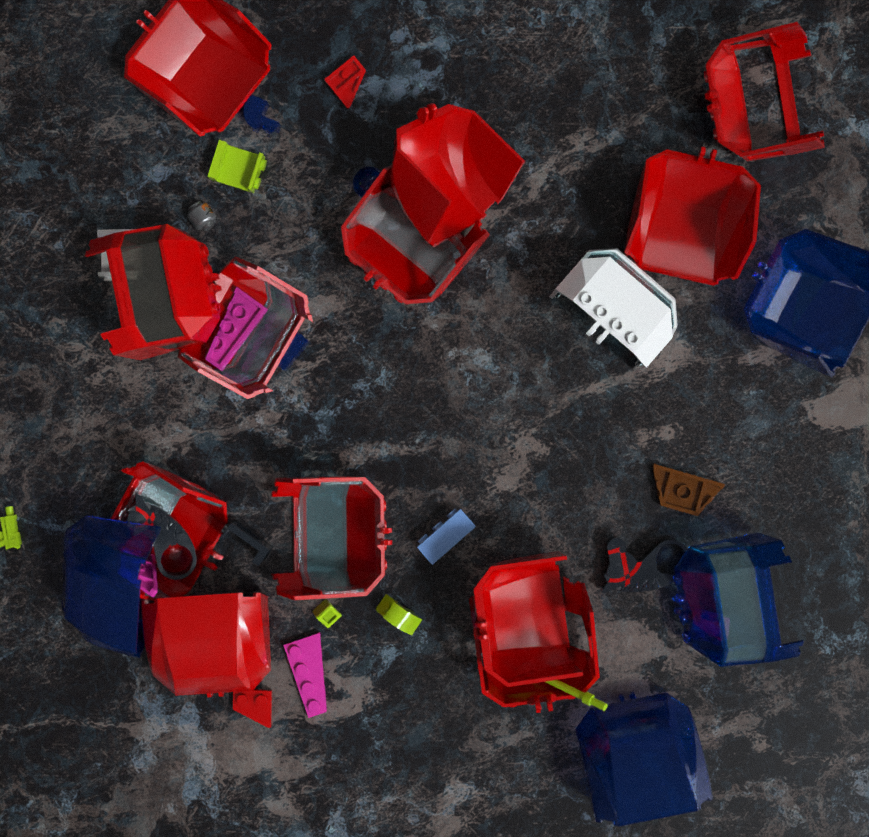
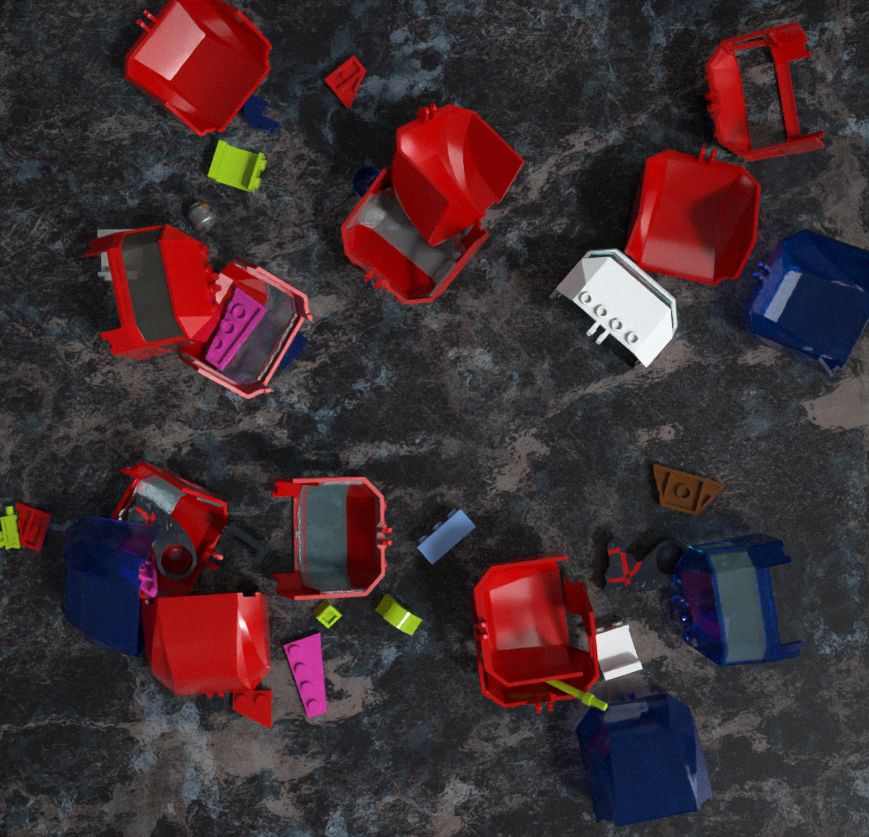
(32, 526): none -> red wing
(616, 650): none -> white panel

